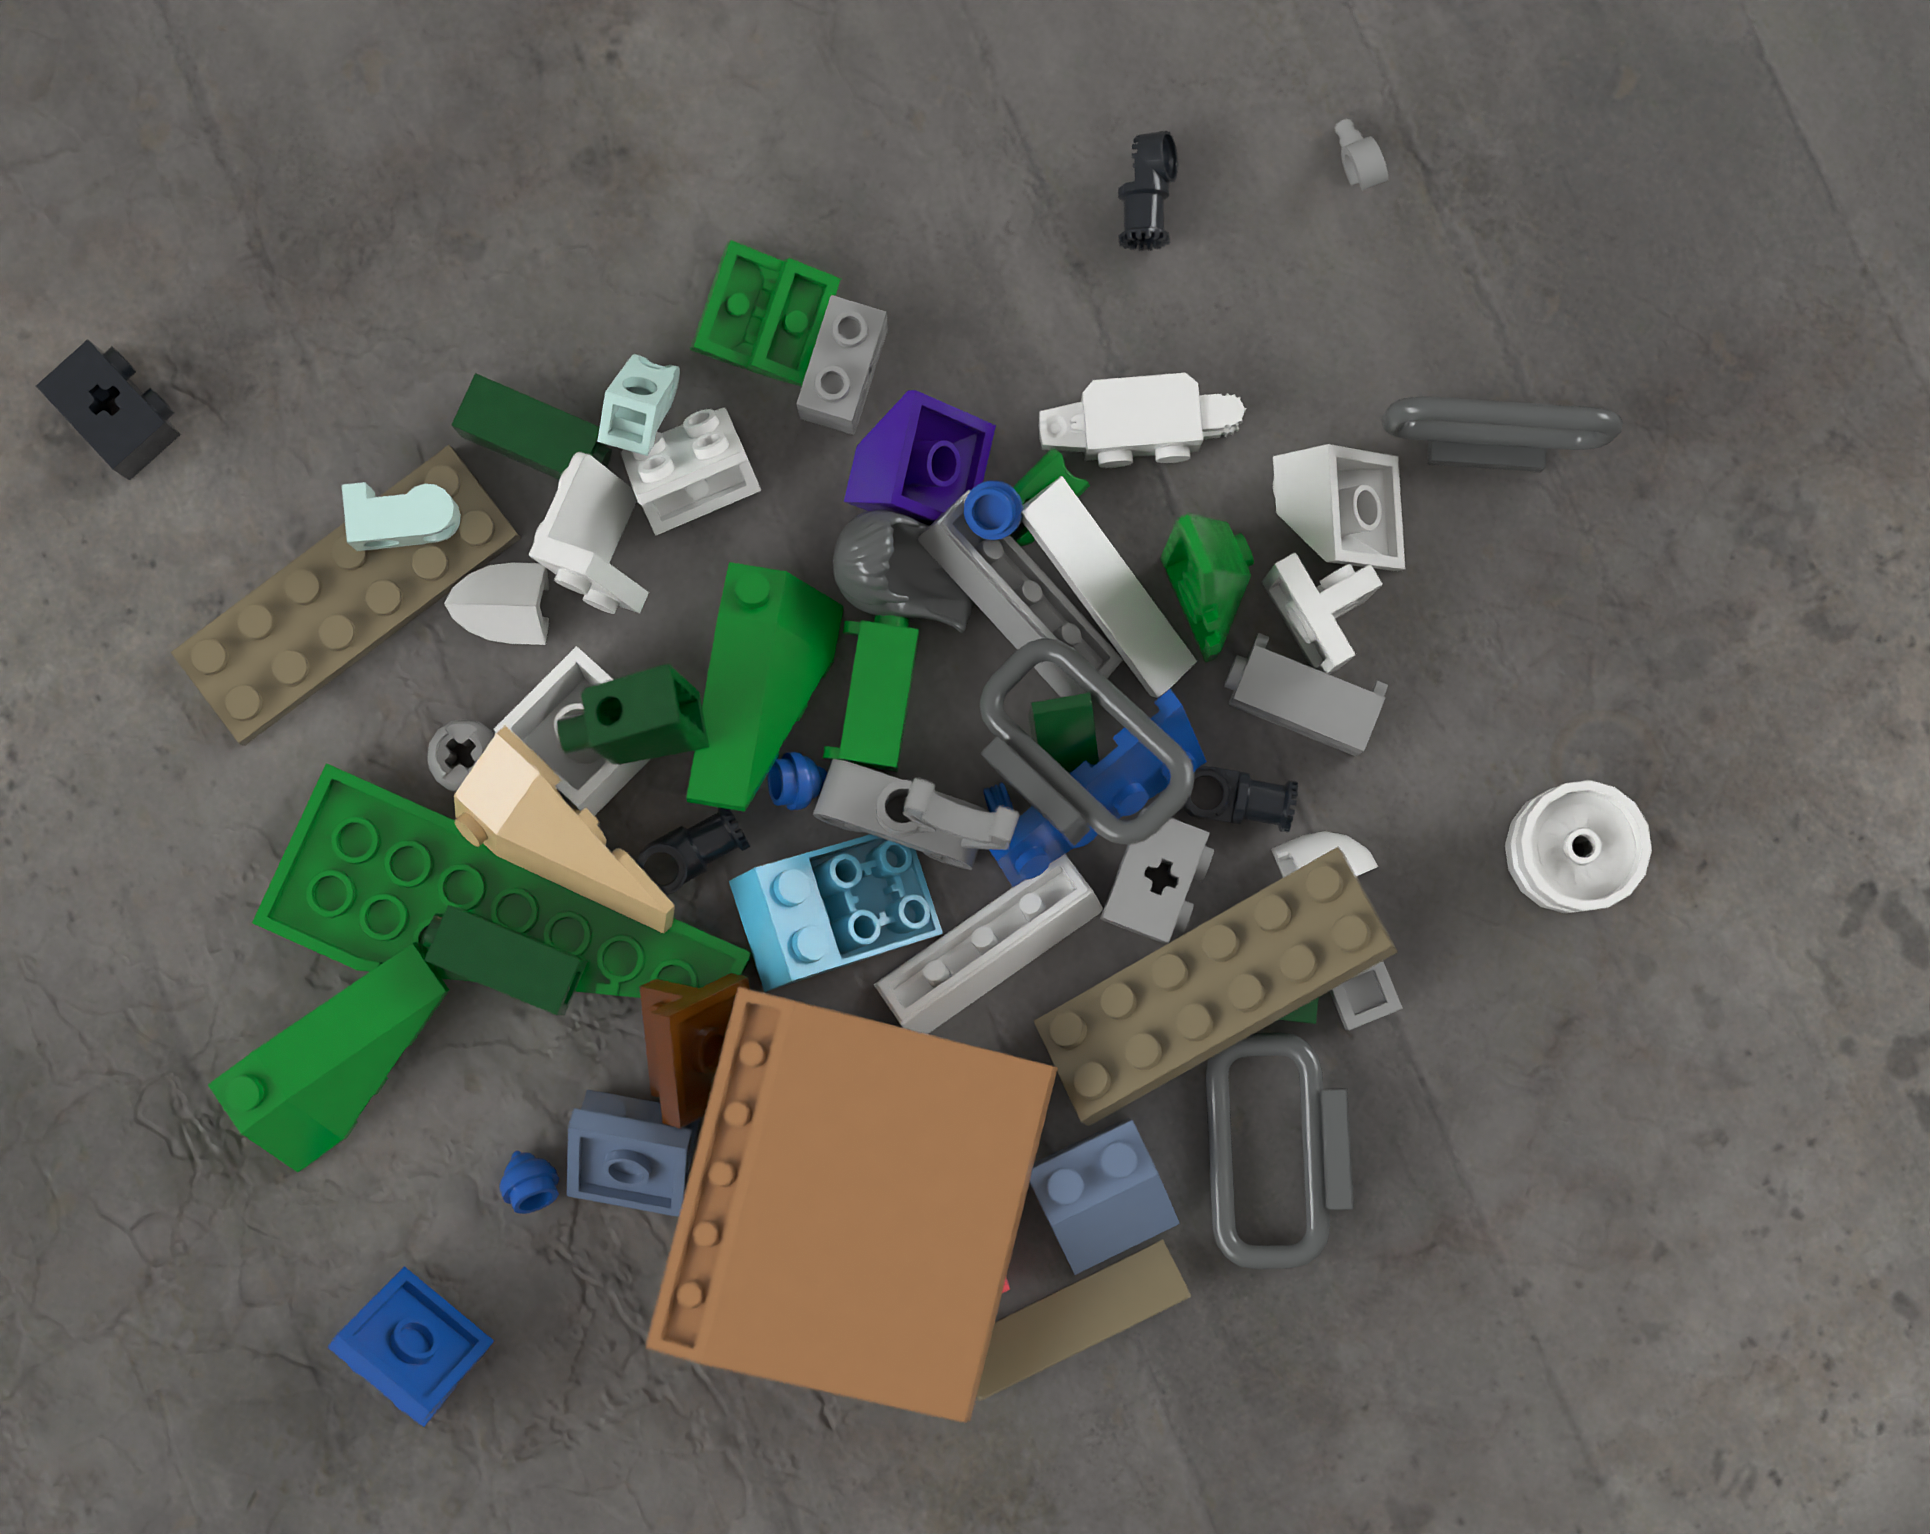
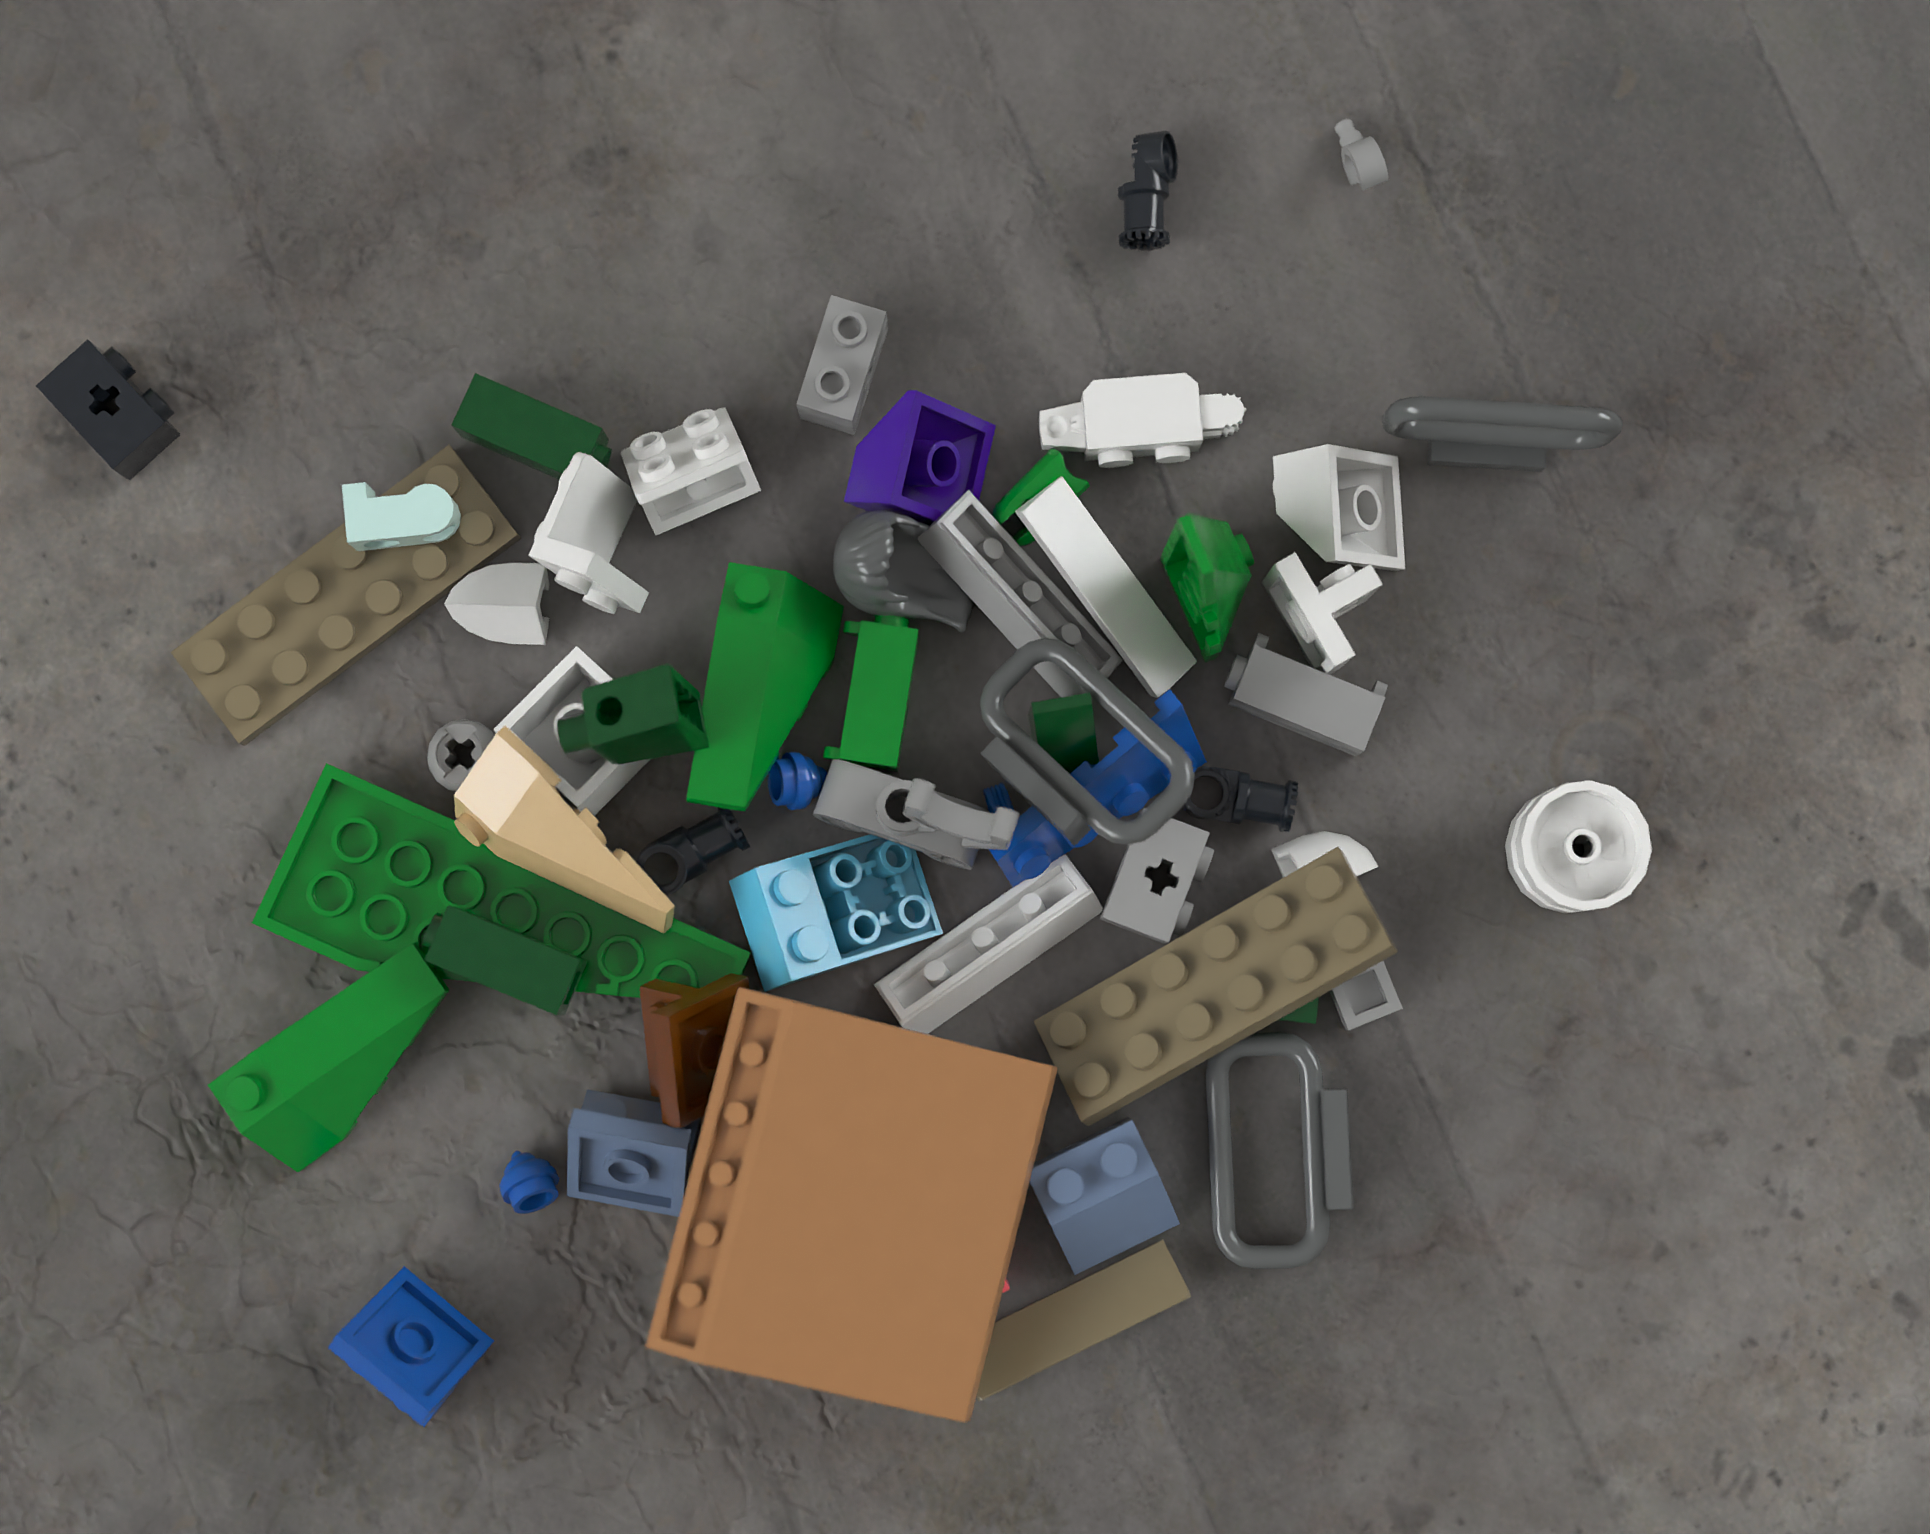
(637, 404): light aqua leg -> none
(764, 313): green slope -> none
(993, 510): blue plate -> none

